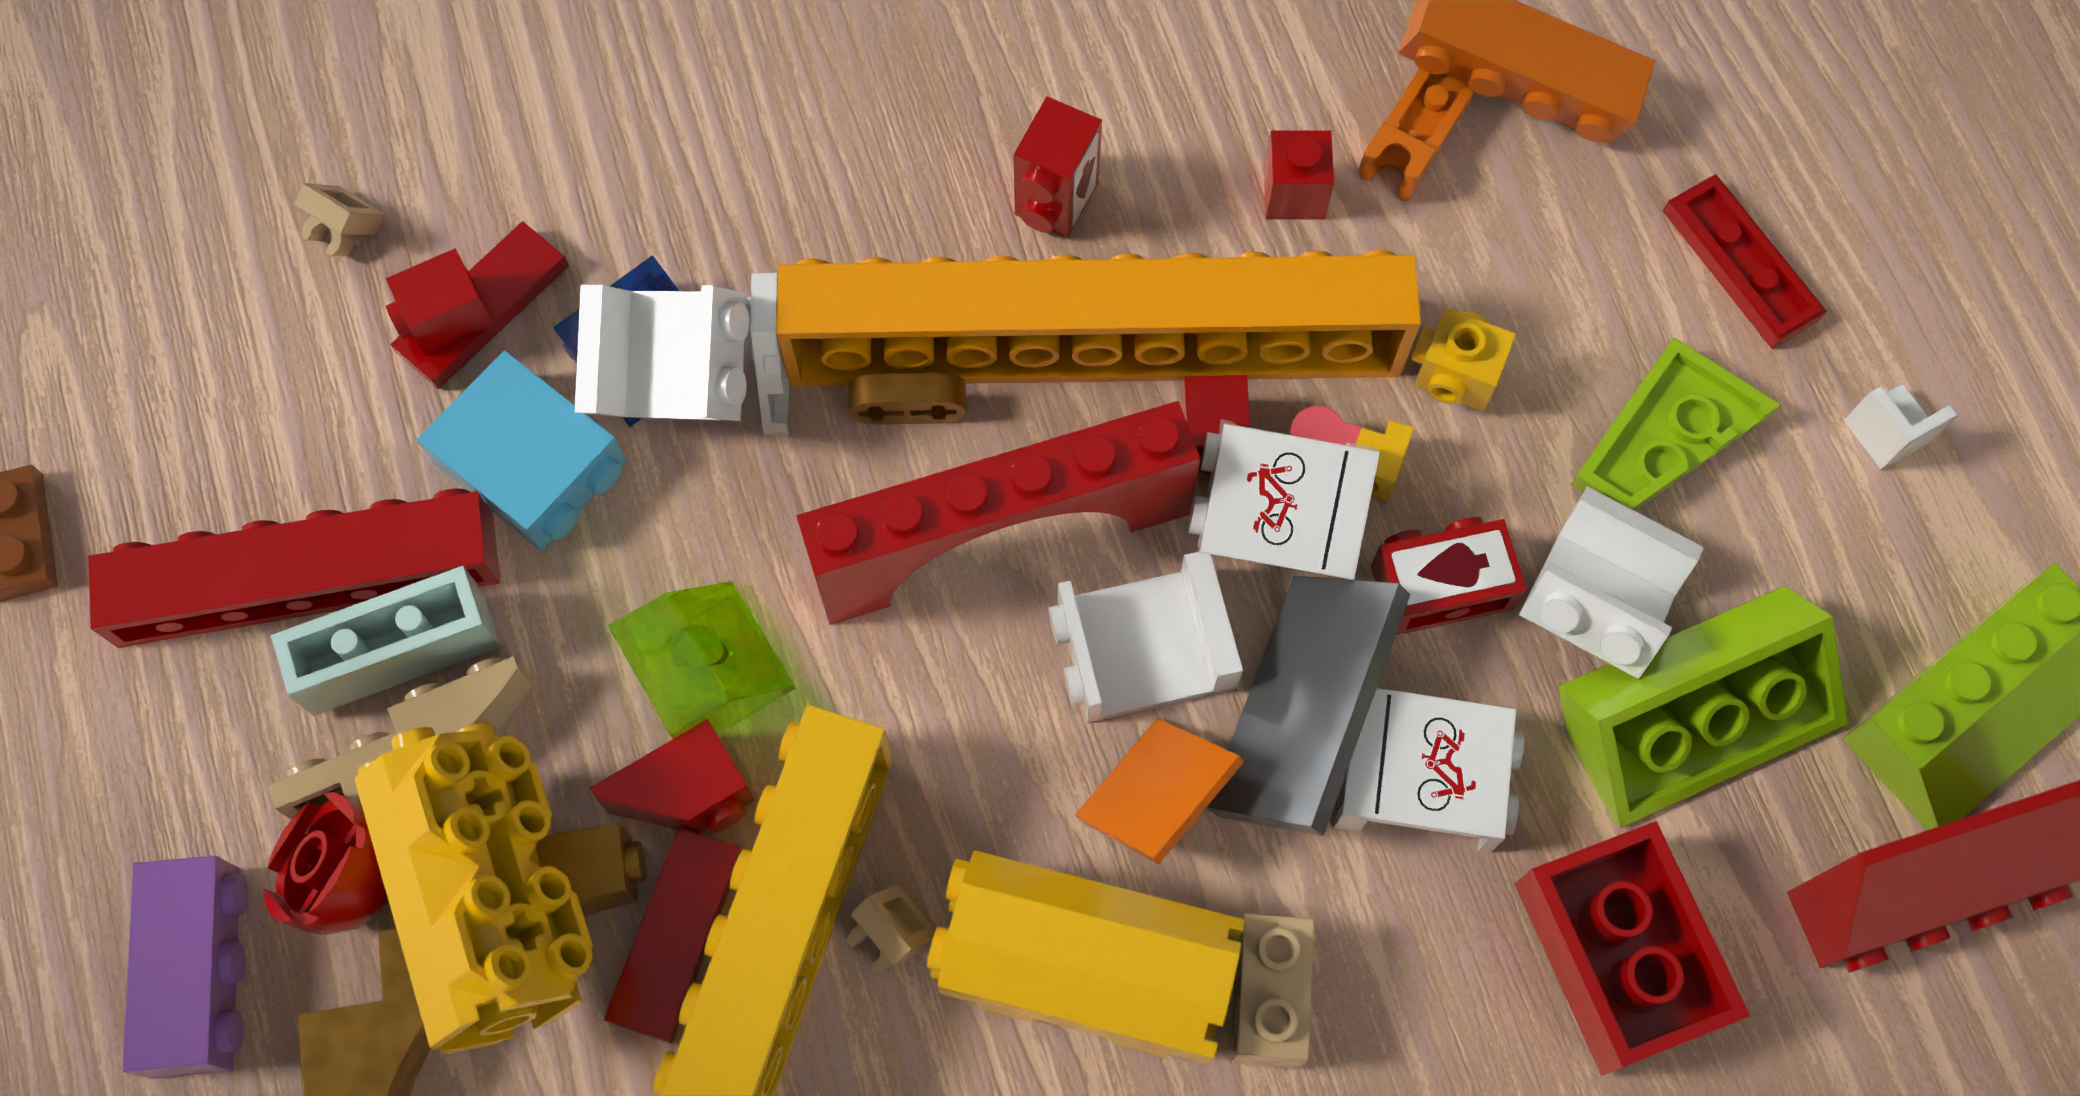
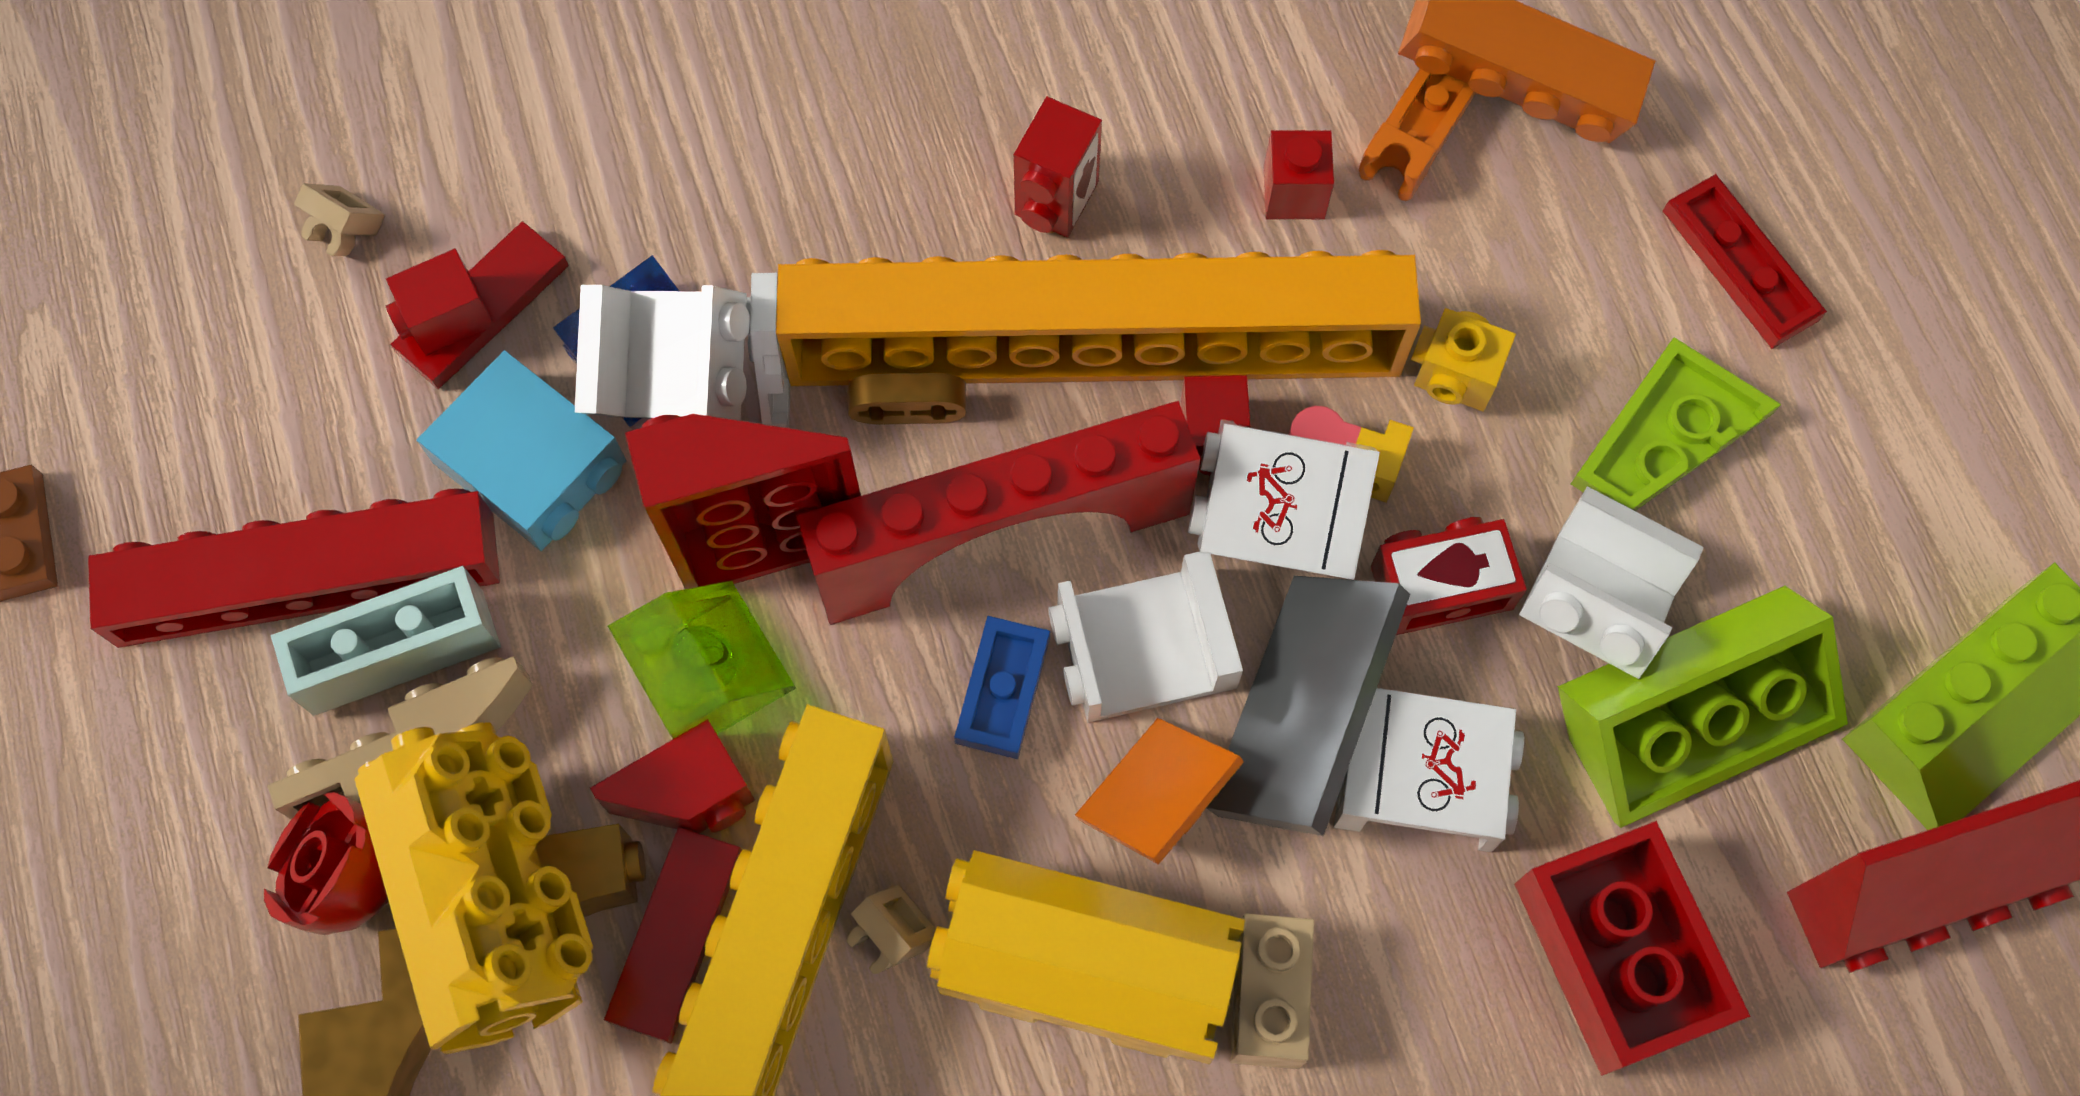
(184, 967): medium lavender brick -> none
(732, 492): none -> red slope
(1002, 687): none -> blue plate
(1895, 424): white panel -> none

